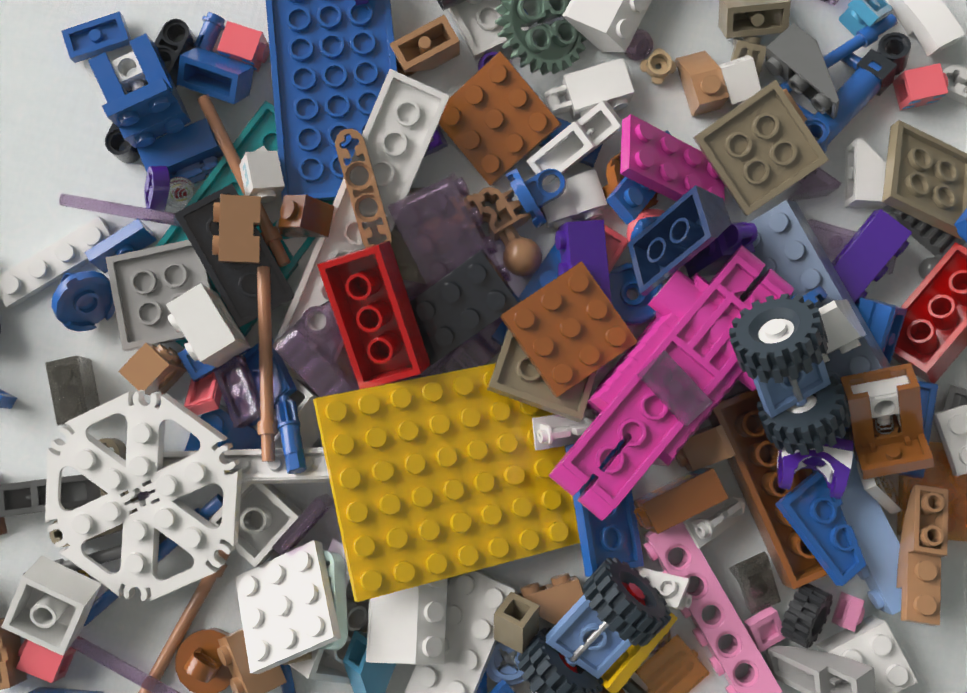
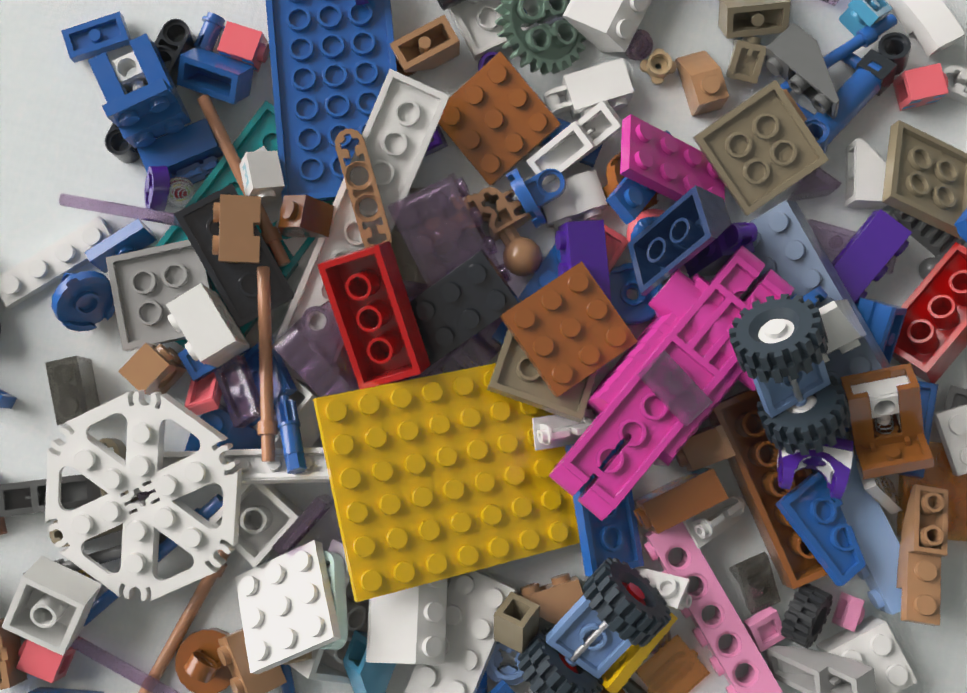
(740, 79): white brick -> none

